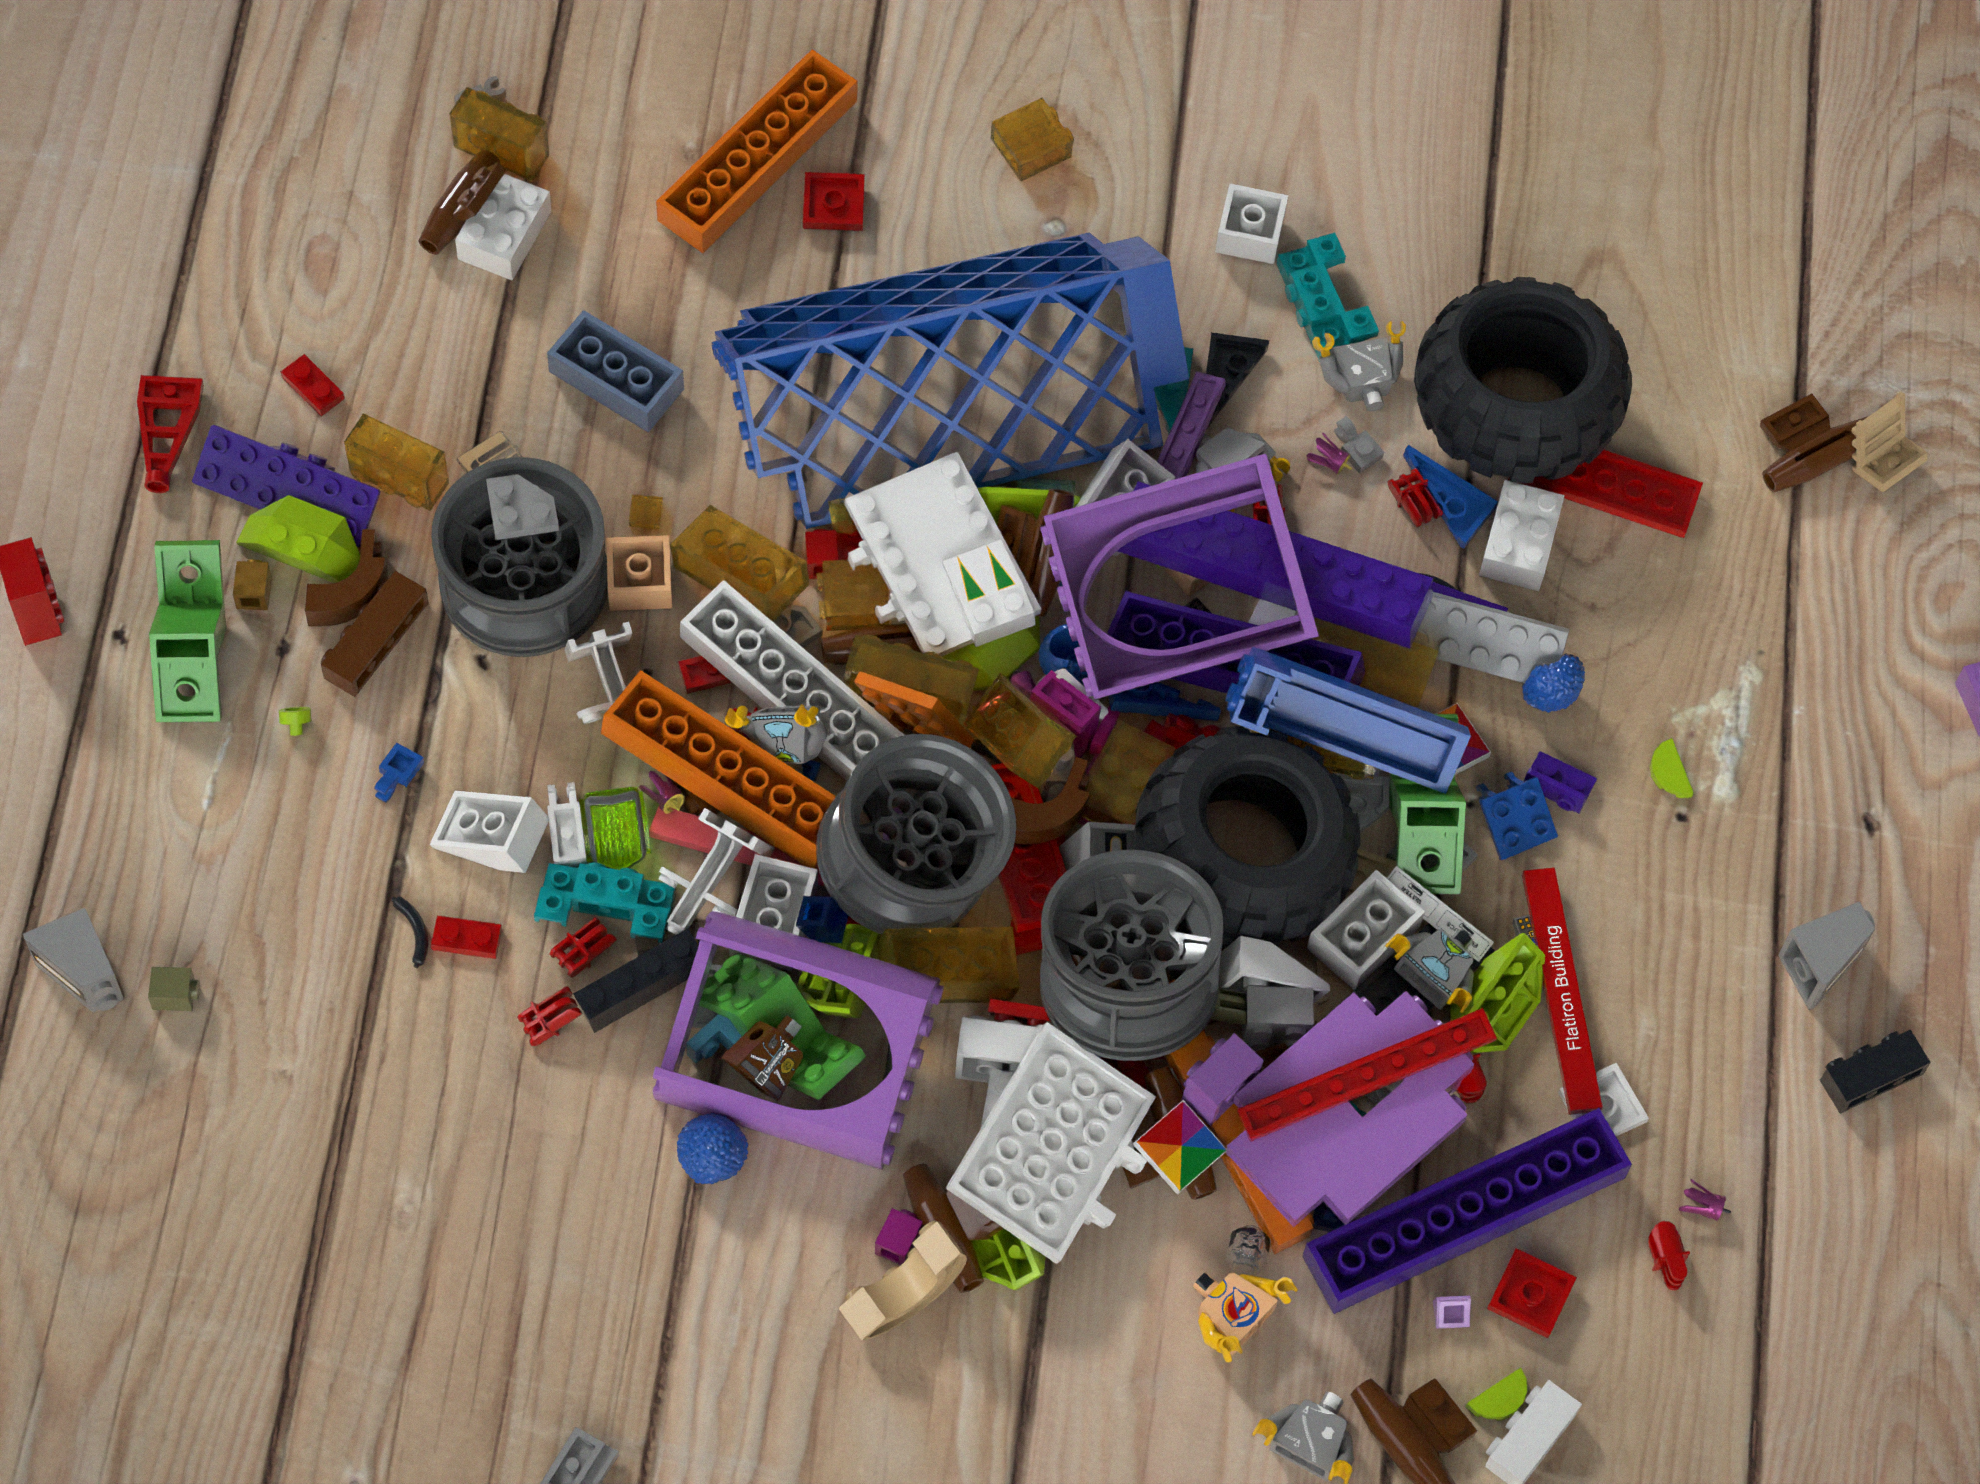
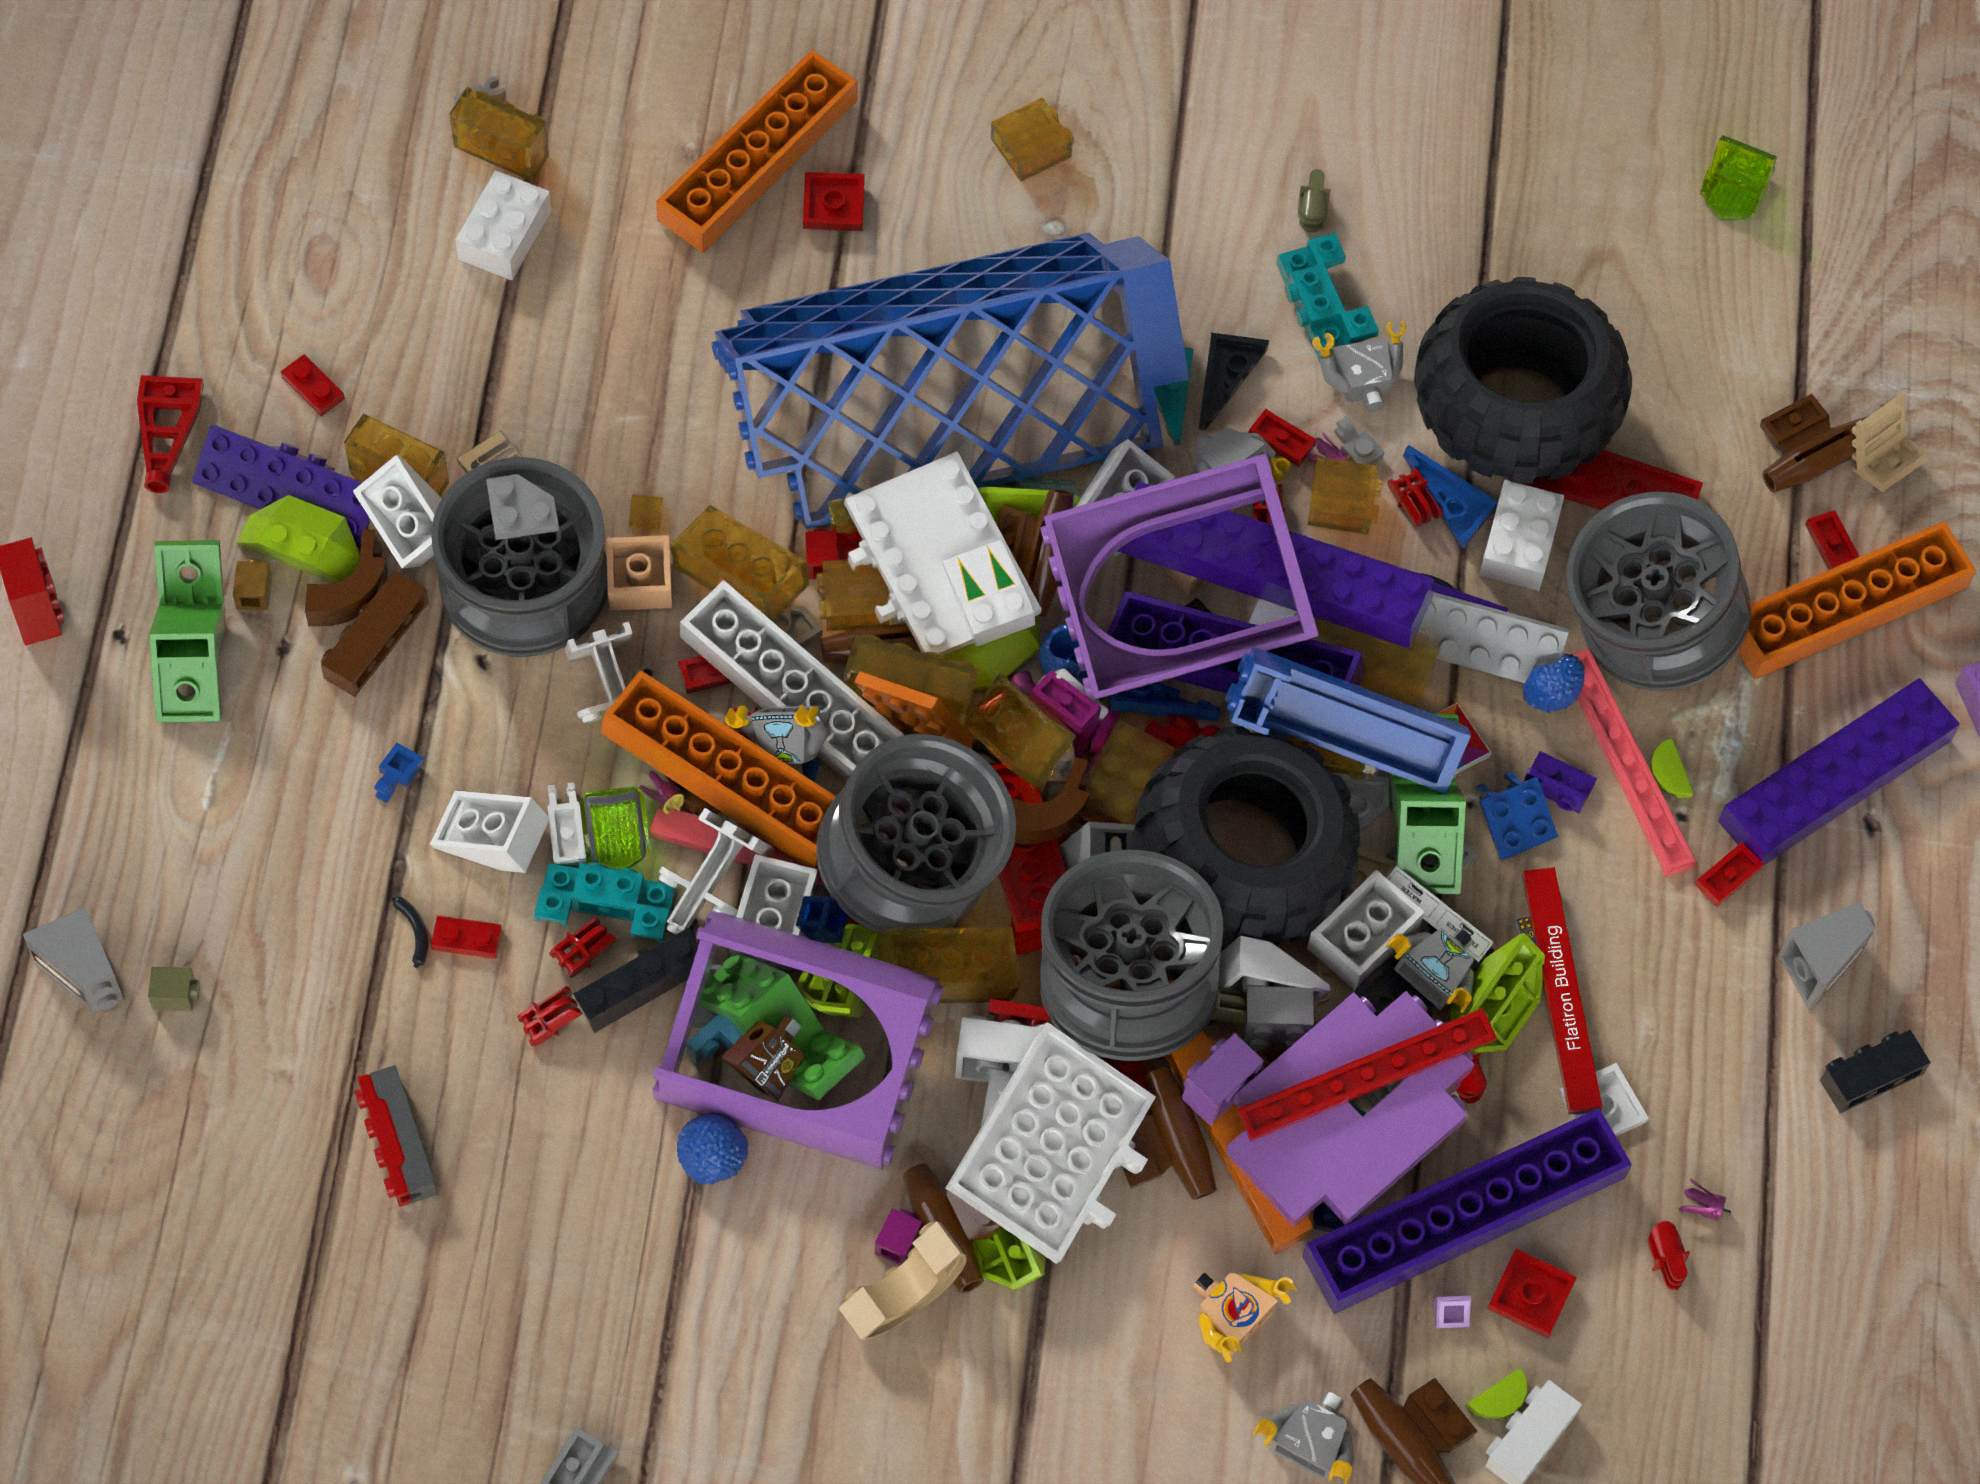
(295, 718): lime tile -> none
(396, 1135): none -> piece
(401, 510): none -> white slope
(461, 200): reddish brown plate -> none
(615, 371): sand blue brick -> none
(1180, 1147): tile -> none
(1191, 423): medium lavender tile -> none
(1248, 1250): clear head -> none
(1251, 223): white brick -> none
(1283, 437): none -> red plate
(1313, 202): none -> olive arm
(1344, 496): none -> clear yellow brick
(1632, 771): none -> coral tile
(1635, 538): none -> dark grey wheel
(1729, 874): none -> red plate
(1737, 179): none -> clear neon green piece
(1831, 539): none -> red plate
(1839, 772): none -> dark purple brick
(1854, 598): none -> orange brick

